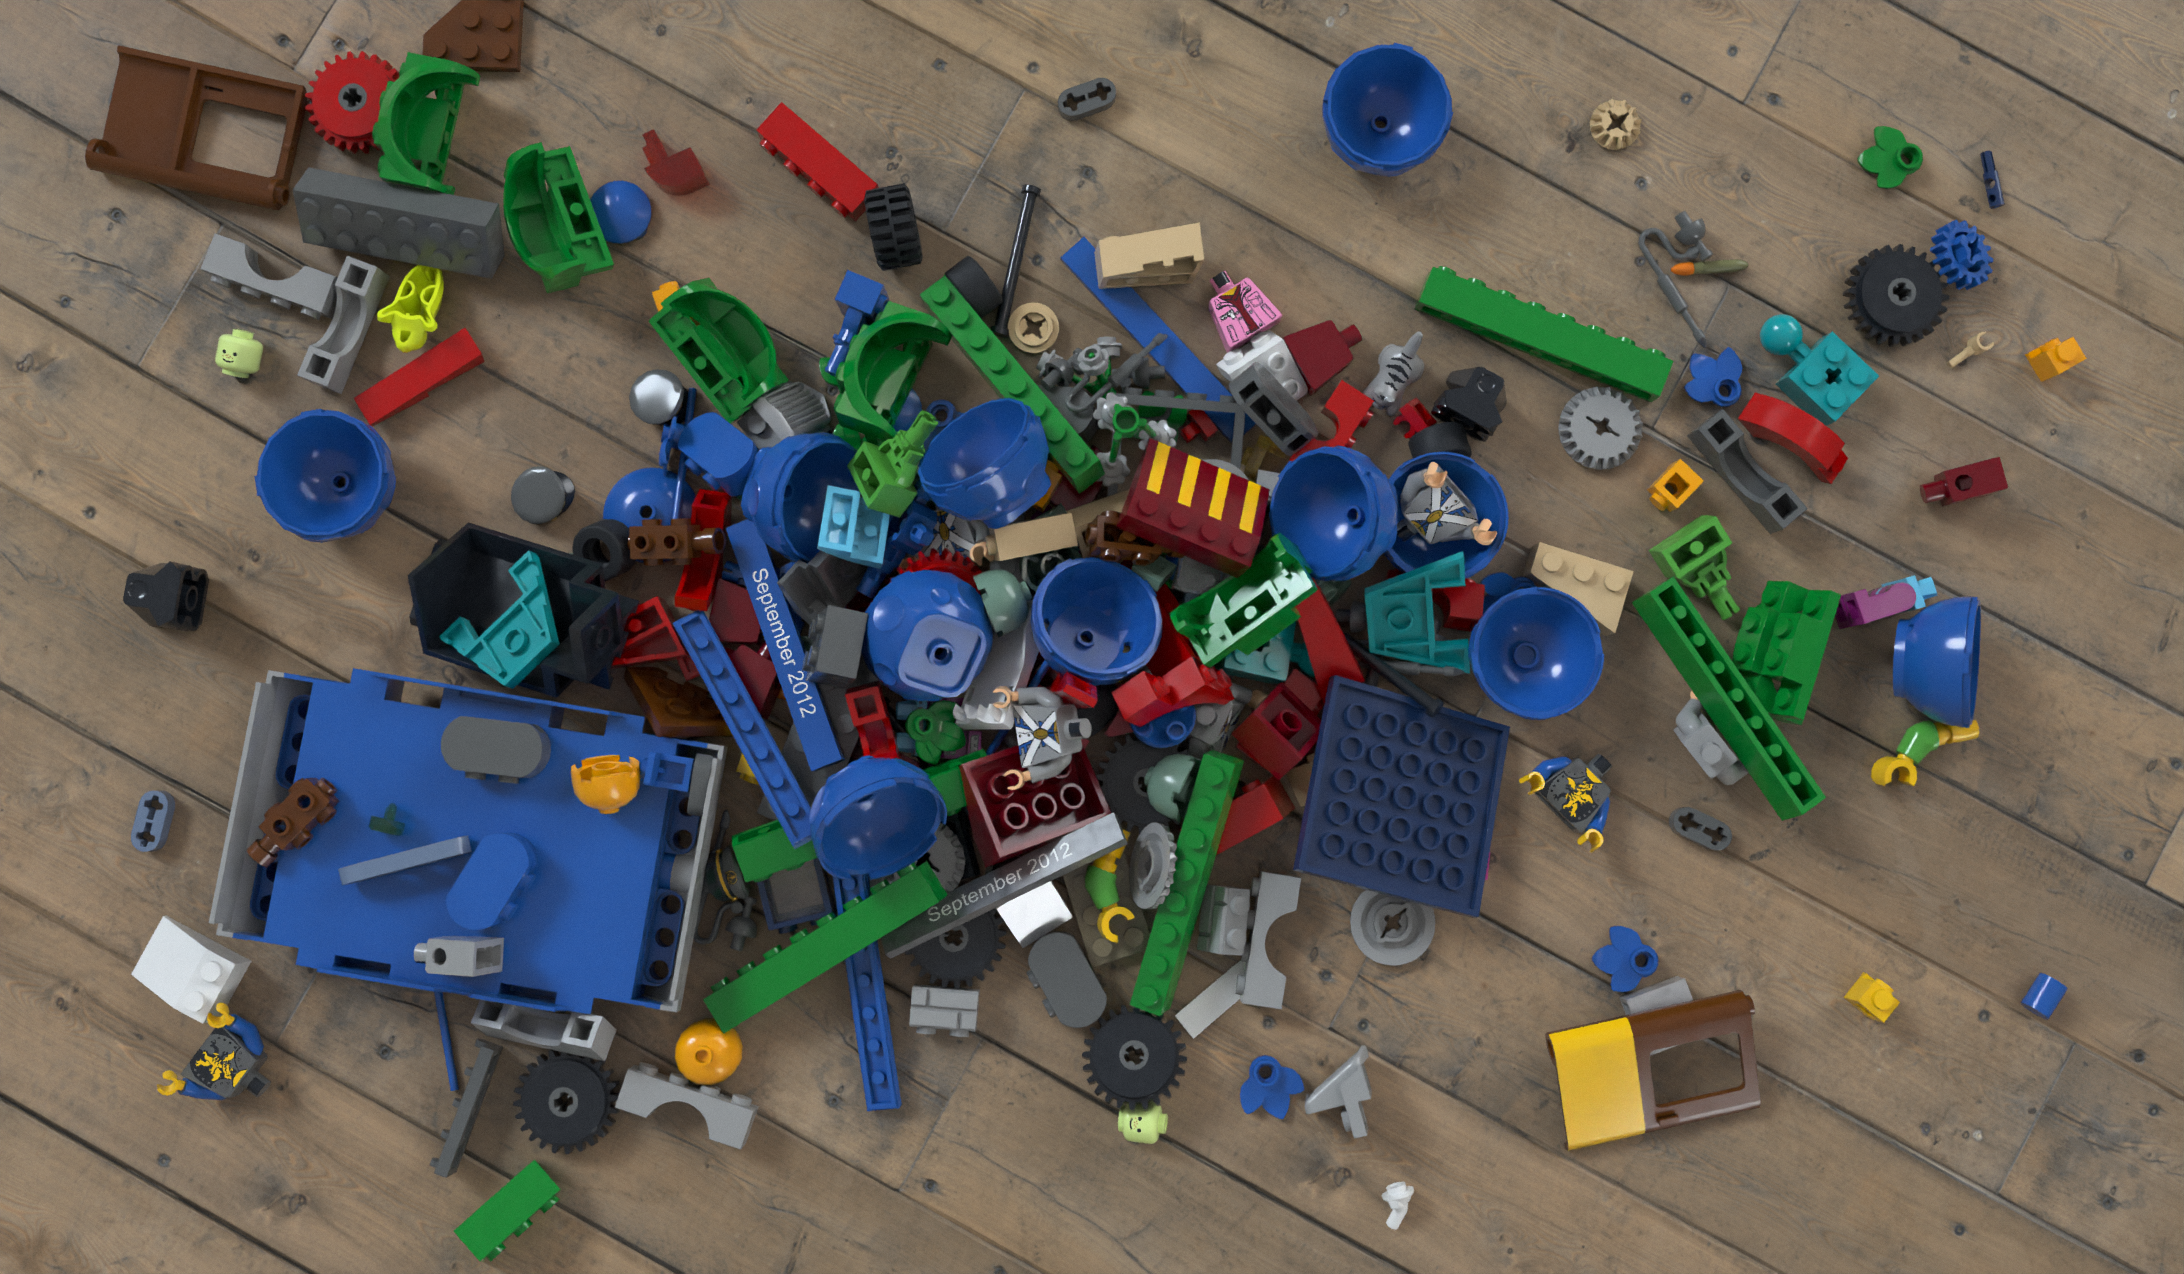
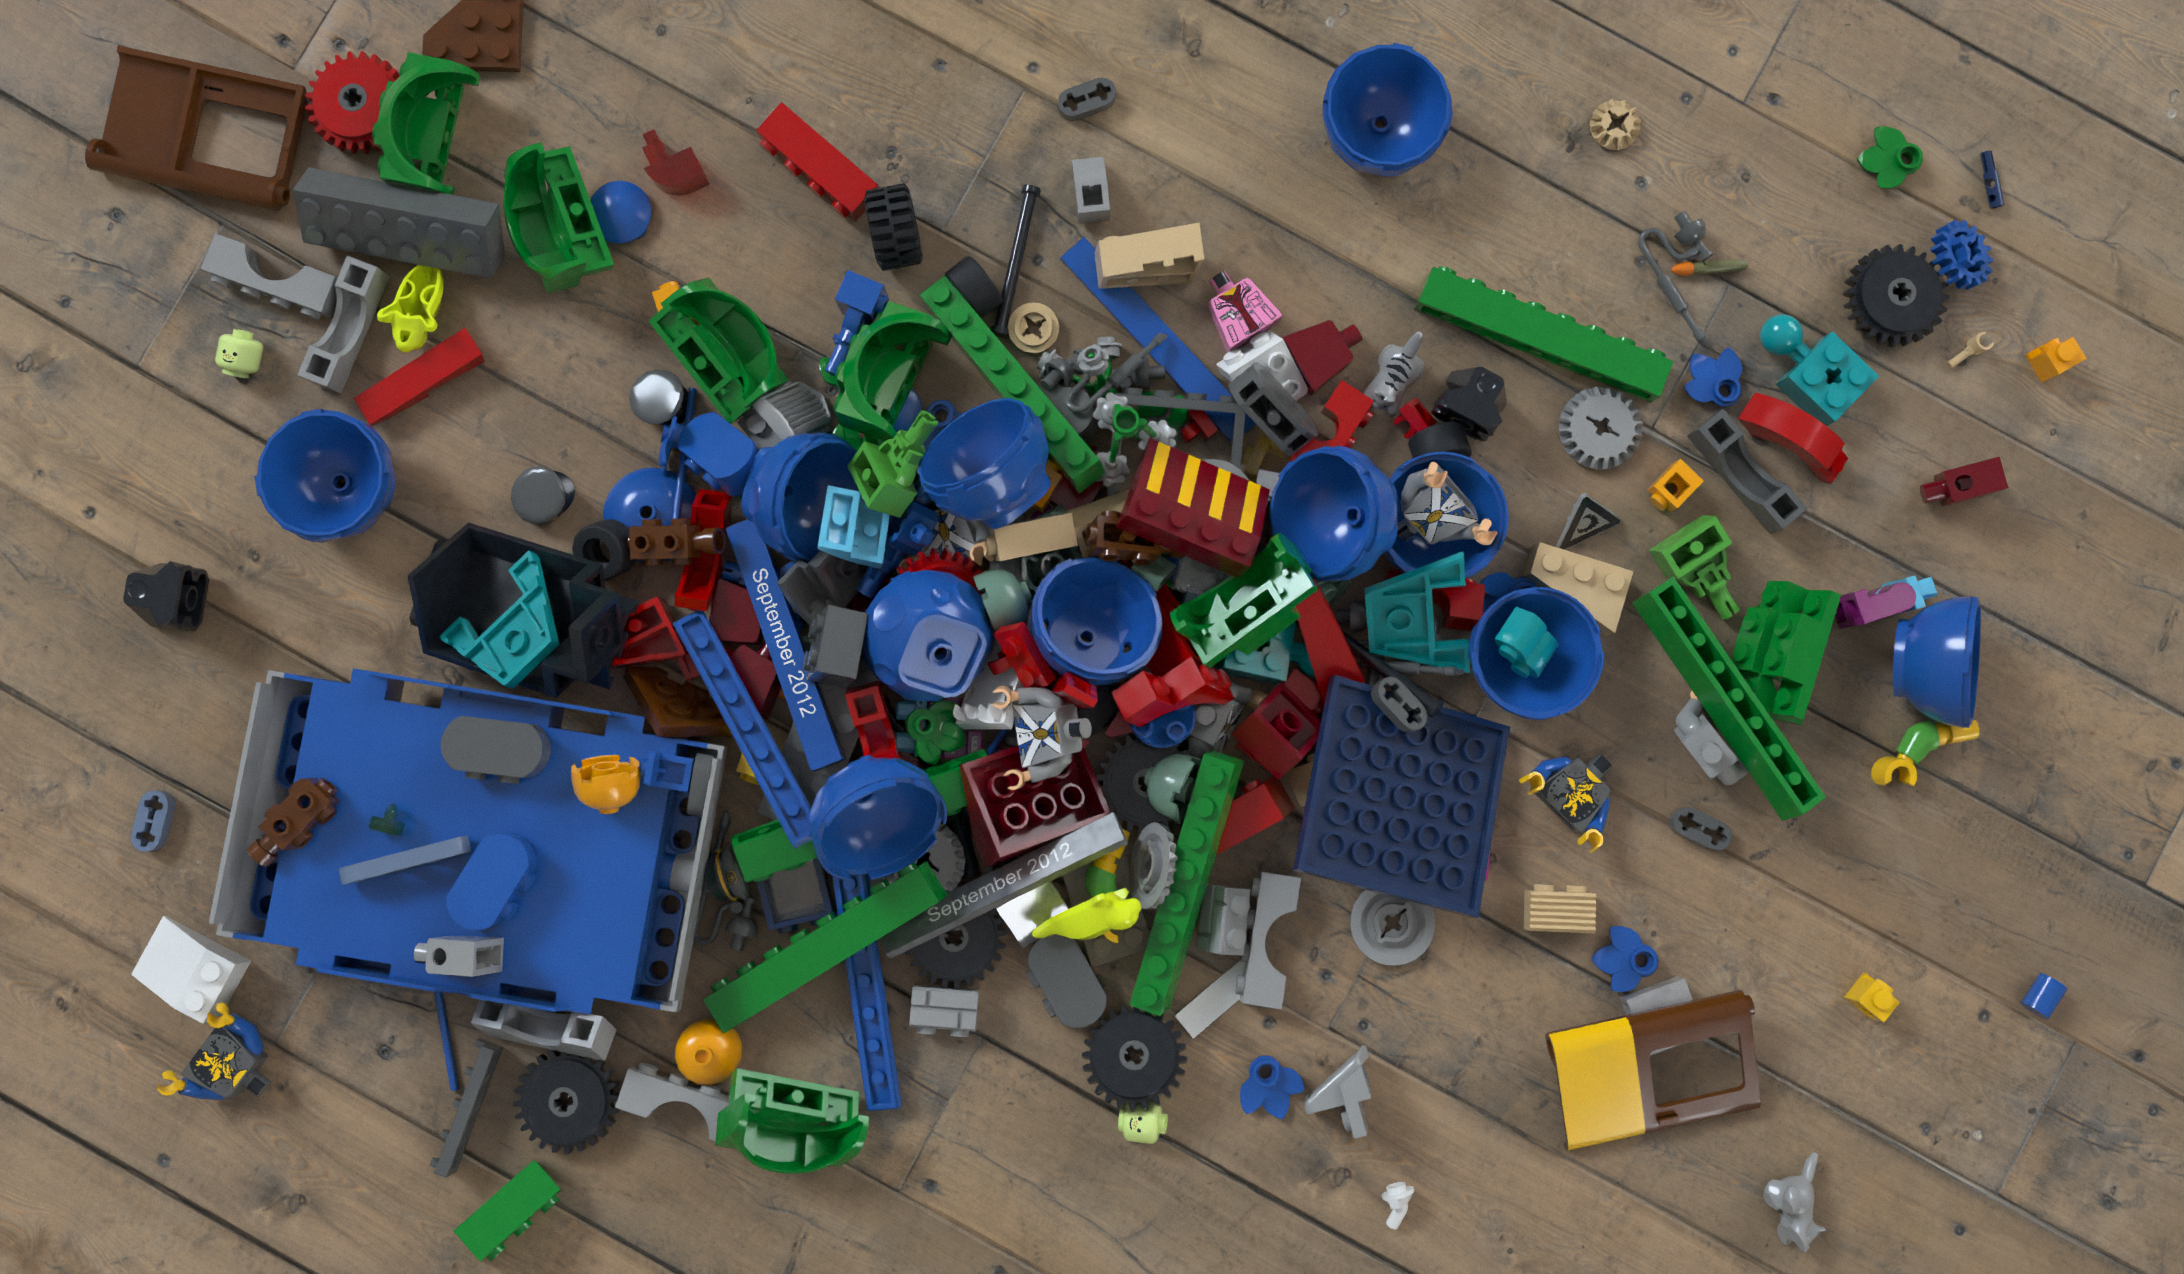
(778, 1118): none -> green piece
(1022, 655): none -> red plate
(1091, 190): none -> light grey slope
(1093, 917): none -> neon yellow animal
(1399, 704): none -> dark grey beam
(1526, 643): none -> teal brick
(1559, 910): none -> tan brick
(1586, 521): none -> piece
(1795, 1202): none -> light grey animal

